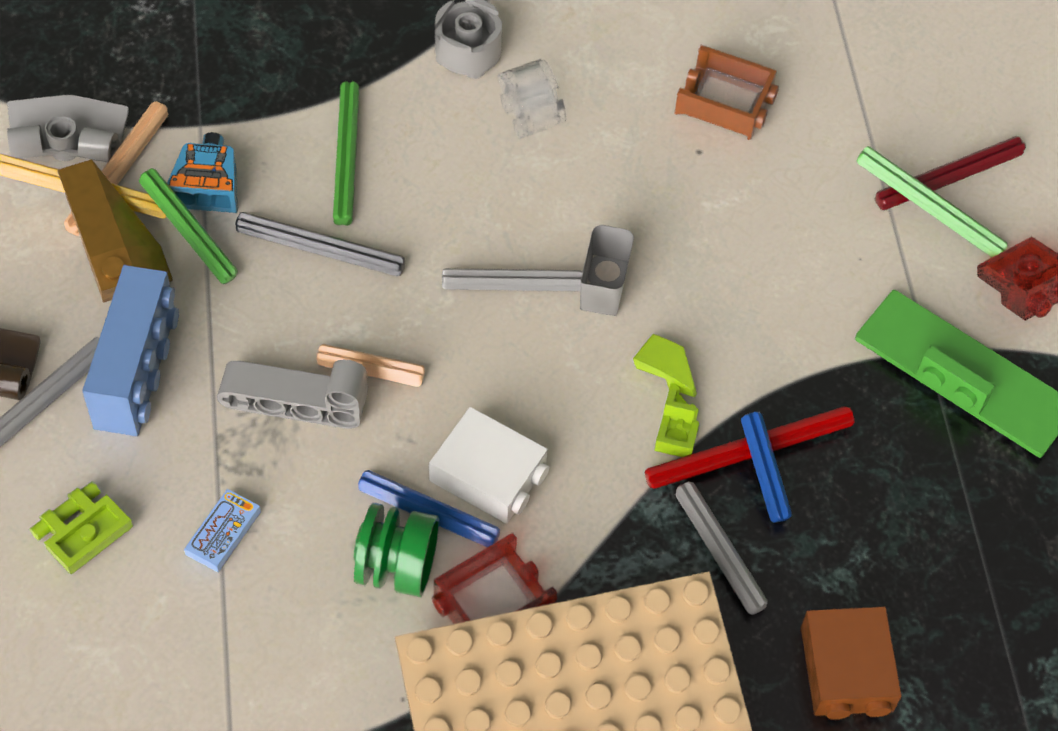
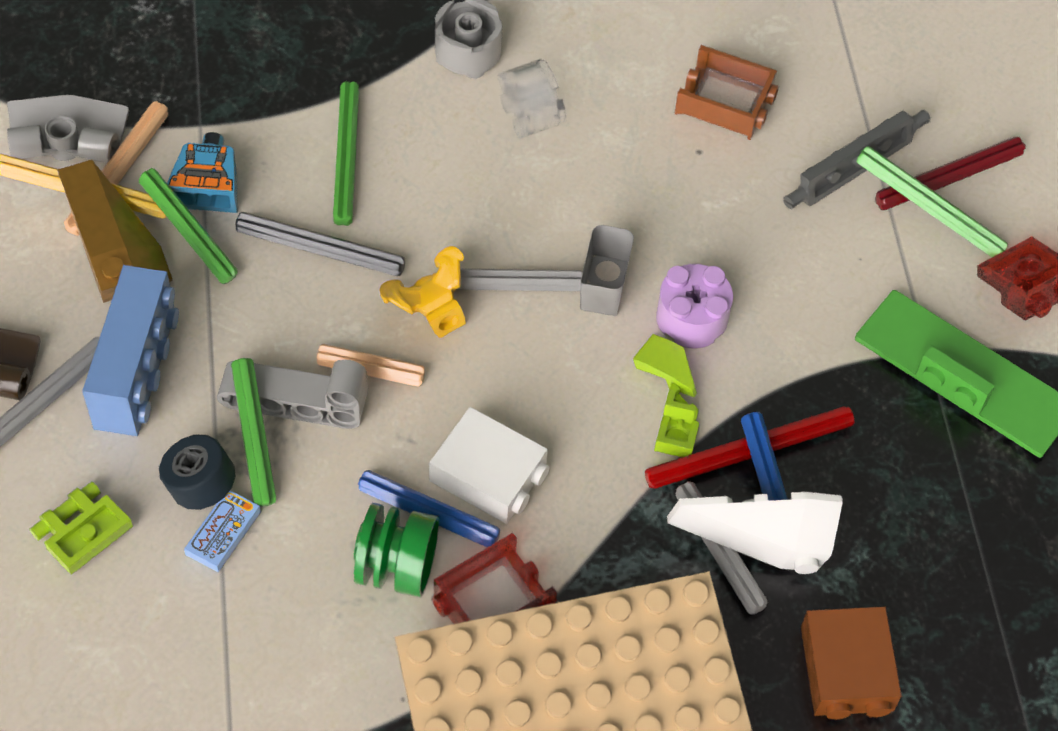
(197, 472): none -> black wheel
(253, 432): none -> bright green axle
(432, 293): none -> yellow animal
(694, 304): none -> lavender brick
(780, 532): none -> white wedge
(842, 164): none -> dark grey plate

